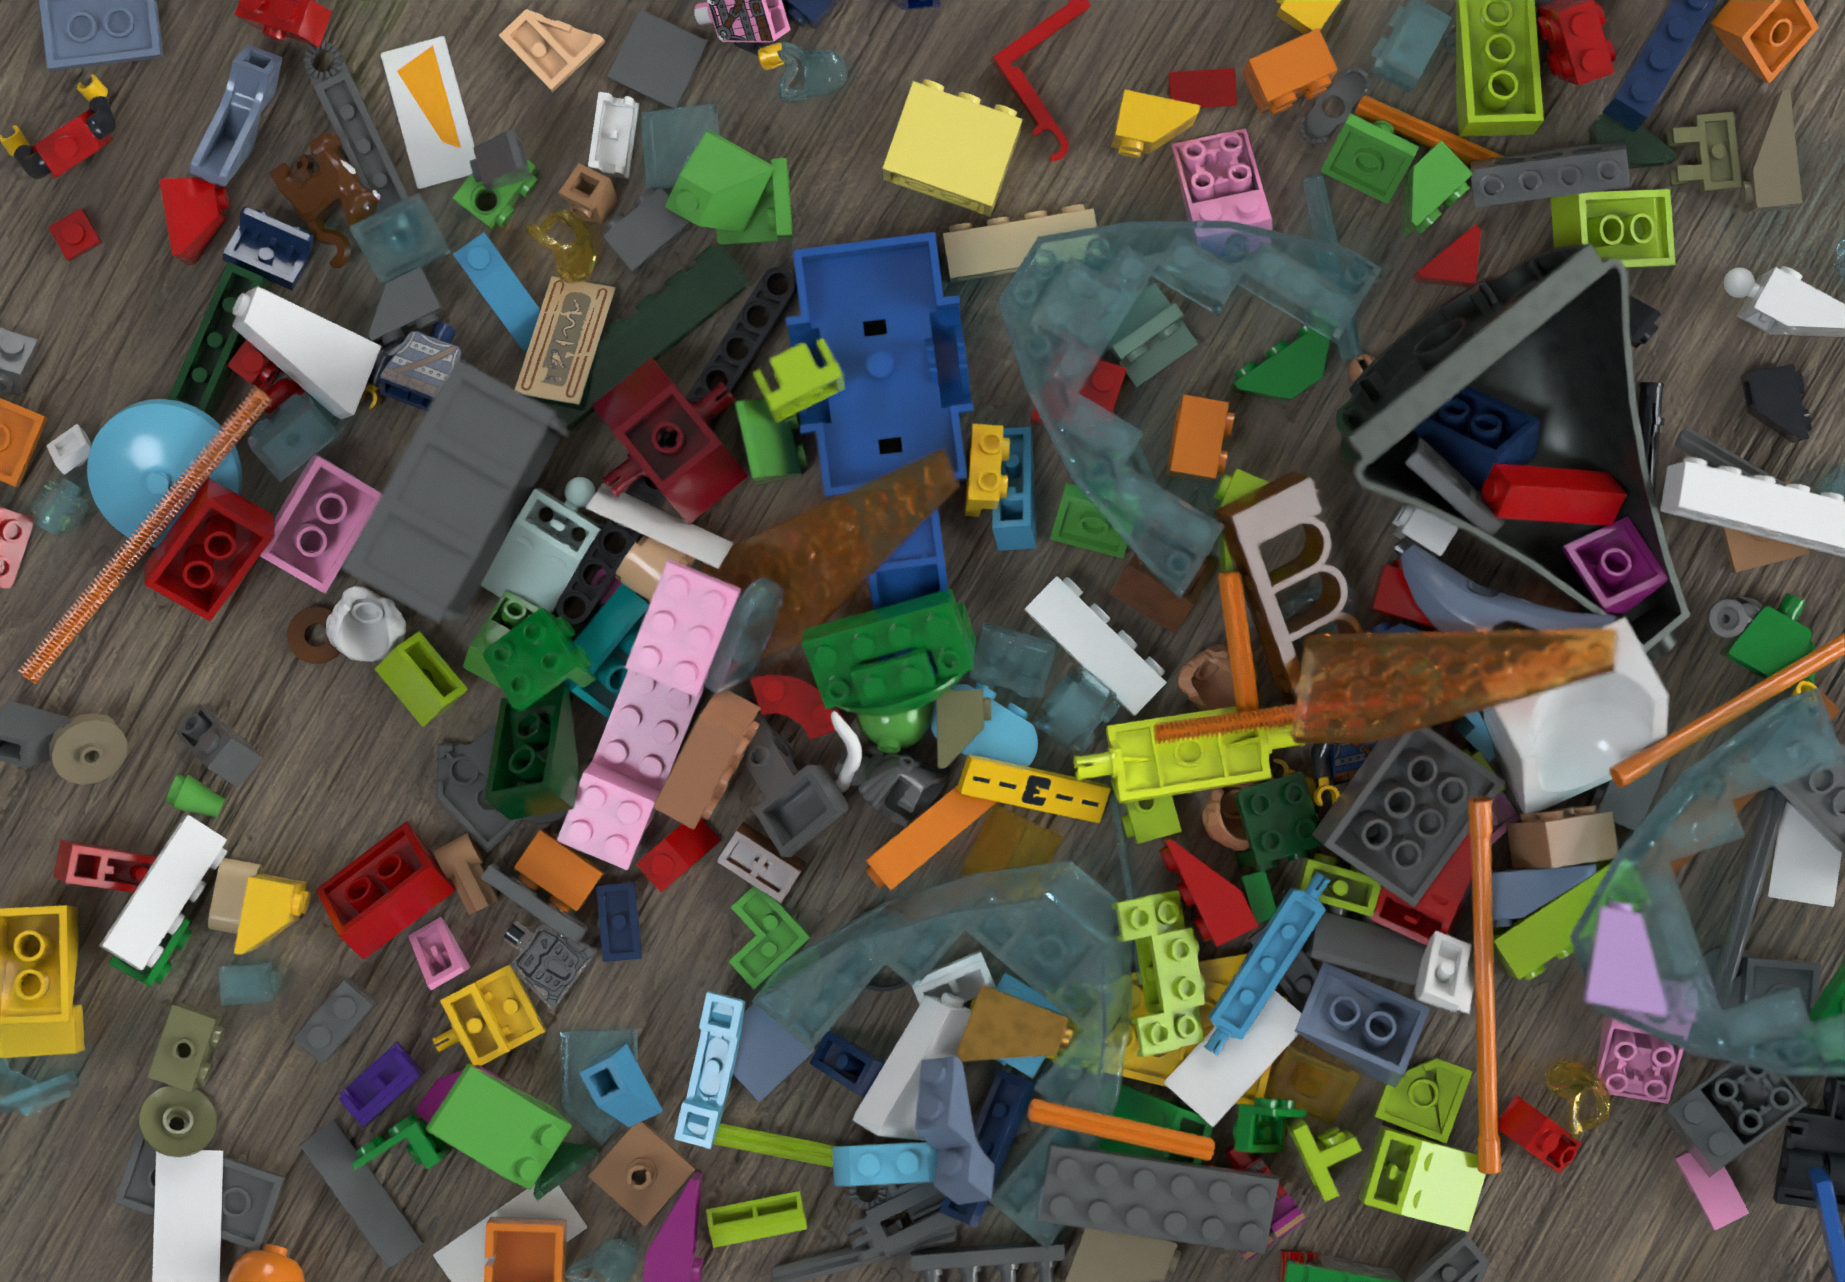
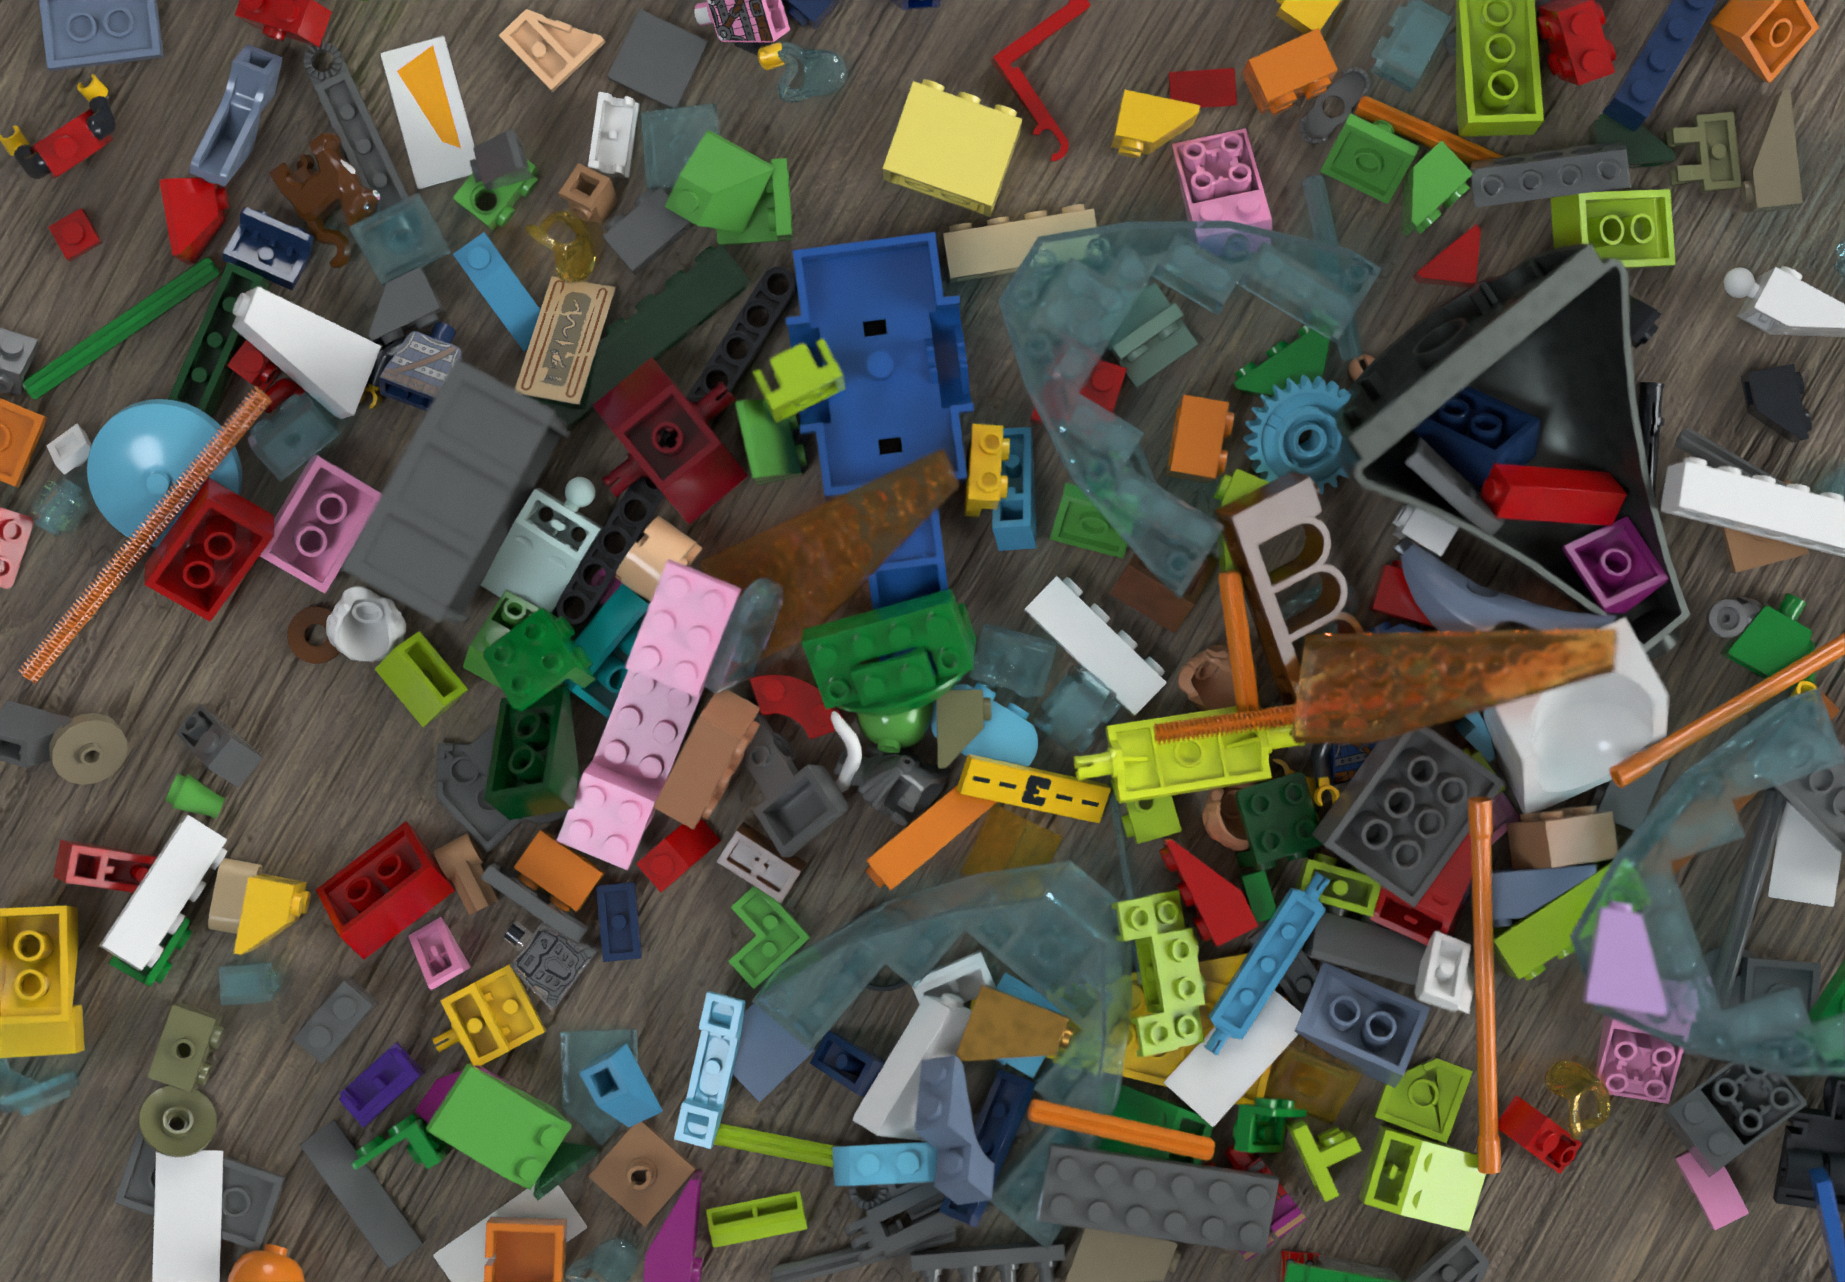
(121, 328): none -> green axle
(660, 526): white sticker -> none
(1282, 422): none -> medium azure gear

